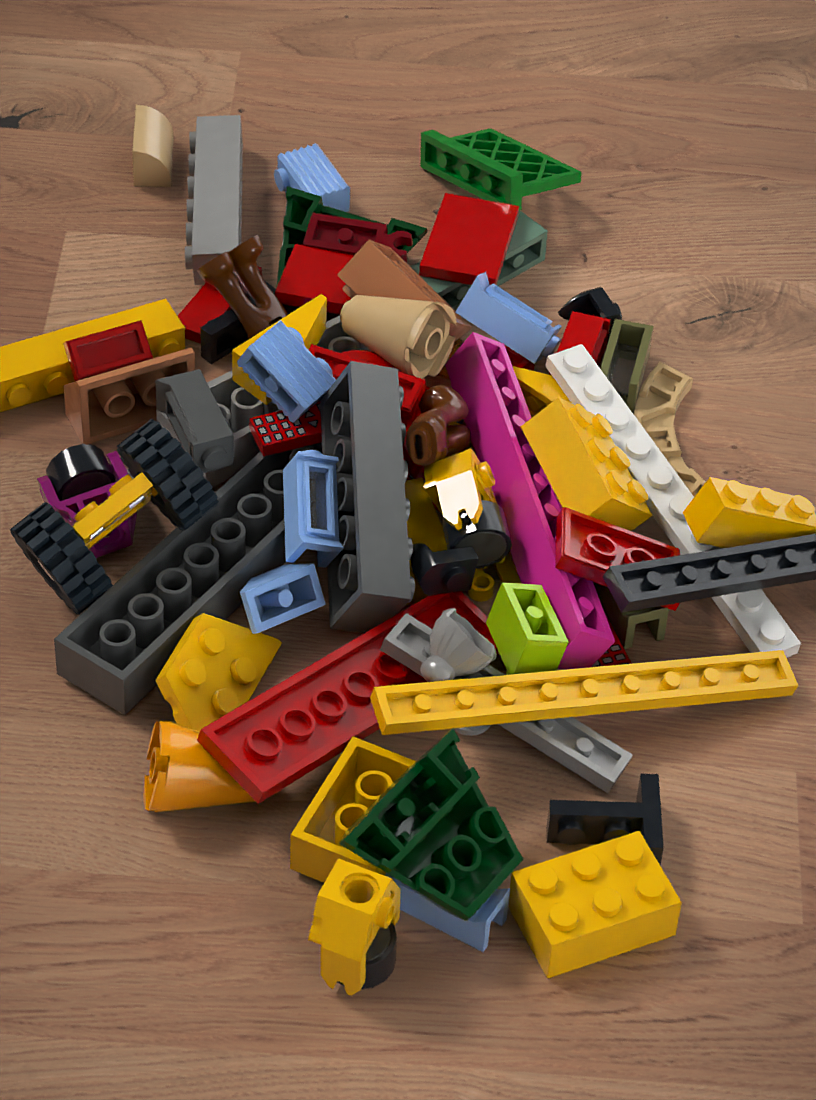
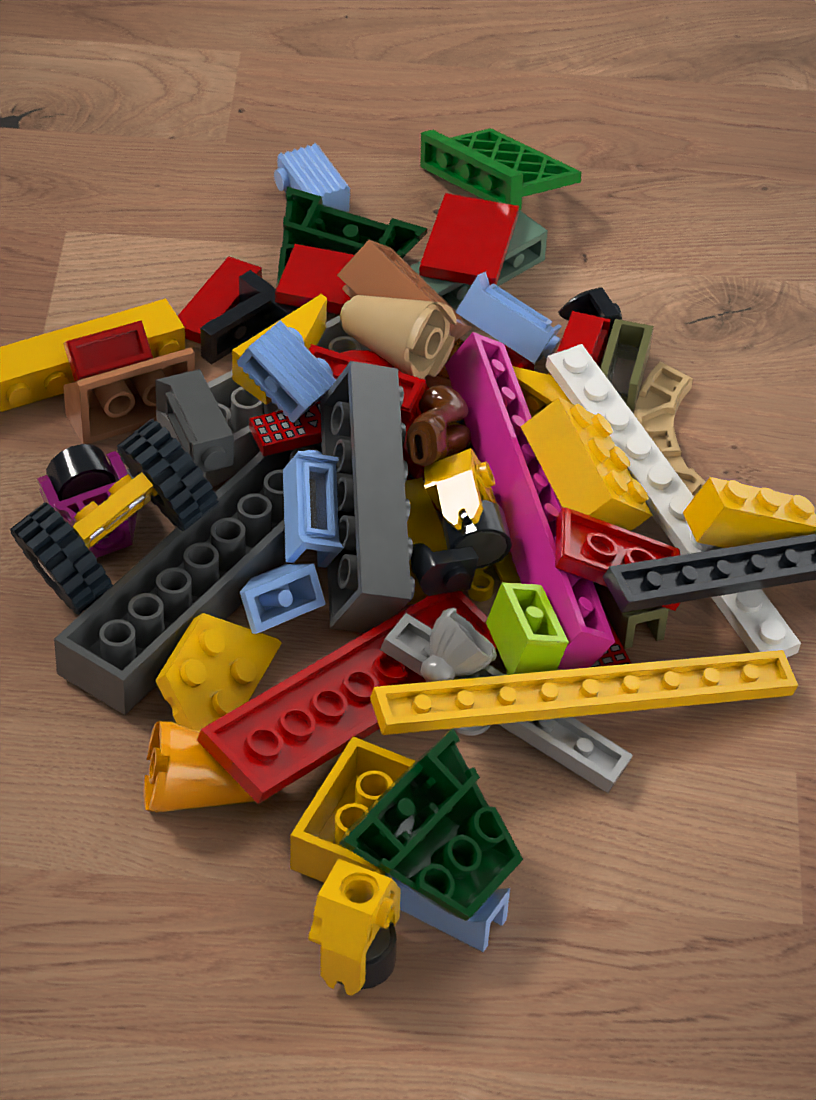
(152, 148): tan brick -> none
(214, 190): light grey brick -> none
(242, 261): reddish brown piece -> none
(350, 235): dark red plate -> none
(593, 904): yellow brick -> none
(600, 821): black bracket -> none

